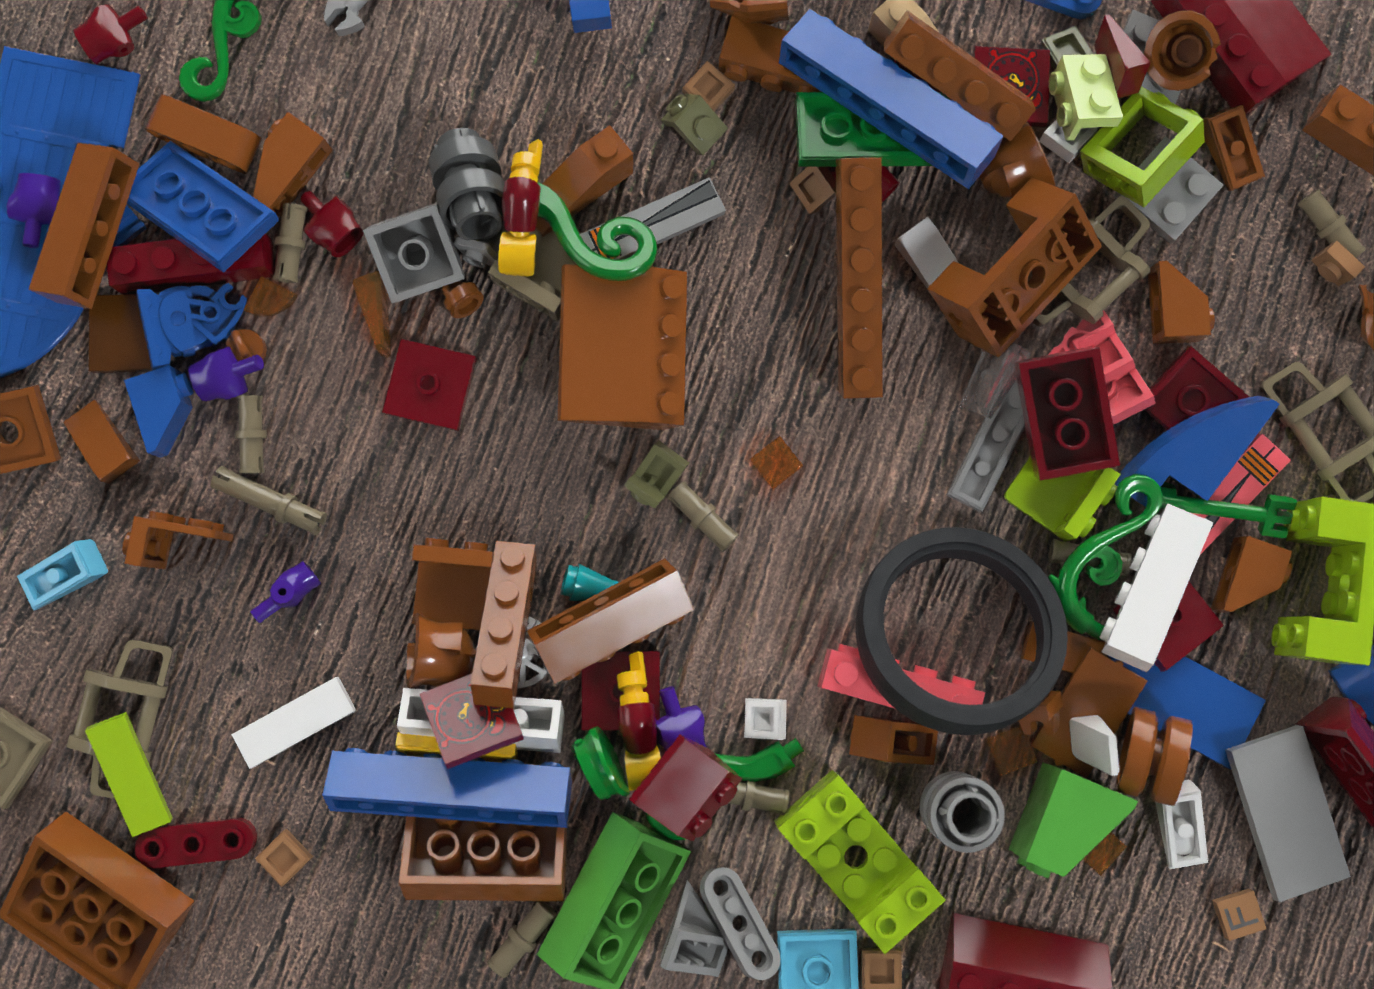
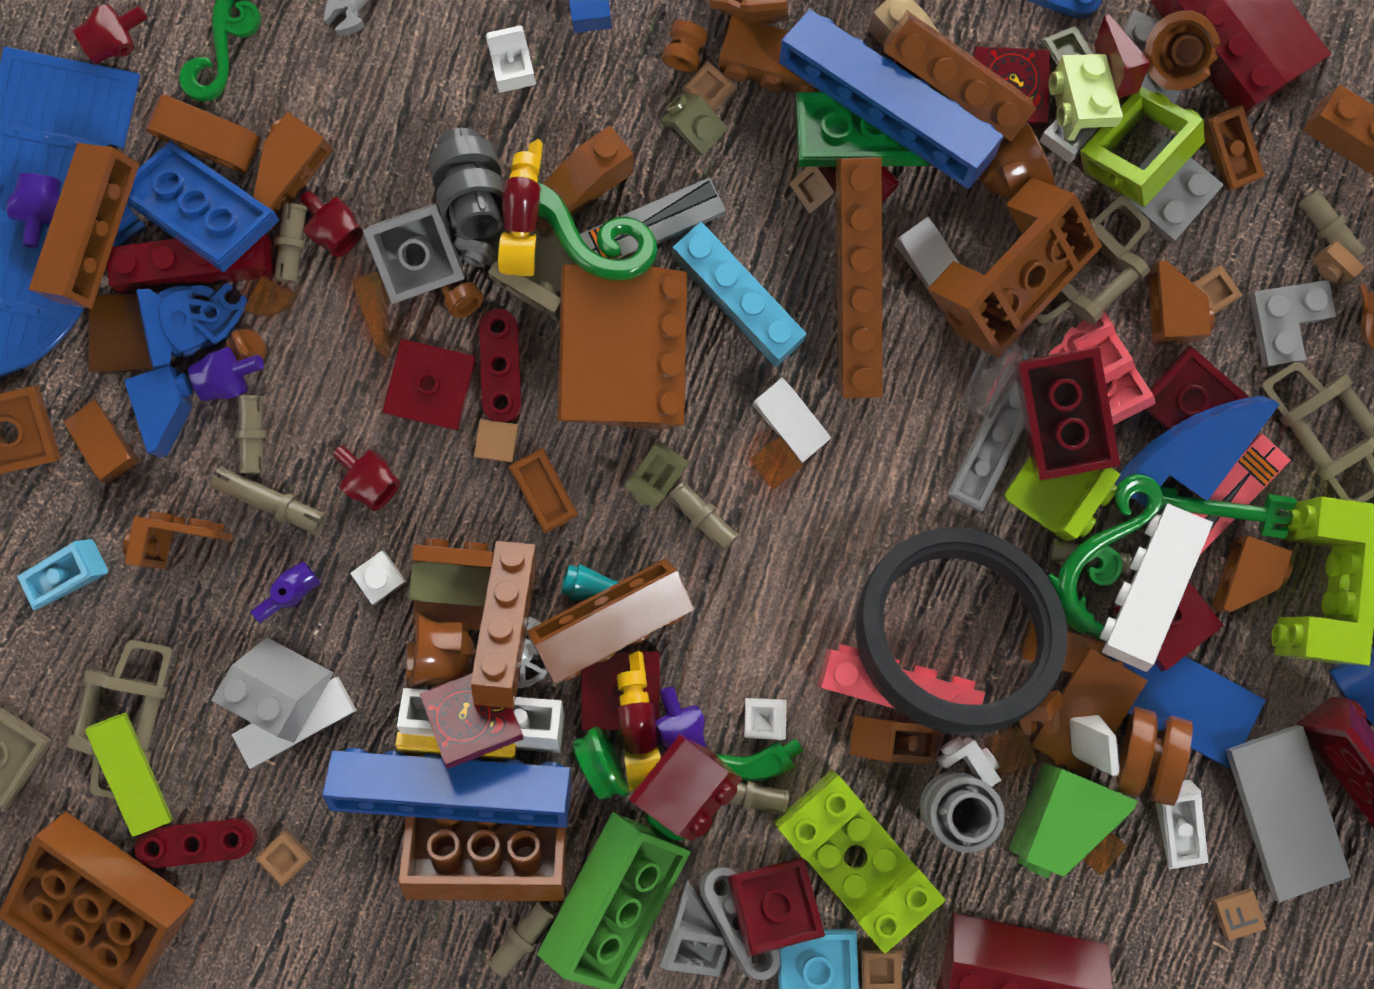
(273, 688): none -> light grey slope
(367, 478): none -> dark red piece
(378, 577): none -> white plate
(449, 583): none -> olive slope
(496, 441): none -> medium nougat tile
(506, 382): none -> dark red plate
(510, 59): none -> white bracket
(543, 490): none -> dark orange tile
(685, 44): none -> dark orange wheel
(738, 294): none -> medium azure brick
(775, 906): none -> dark red plate
(791, 419): none -> white slope
(979, 761): none -> white bracket
(1218, 288): none -> medium nougat tile
(1279, 316): none -> light grey plate

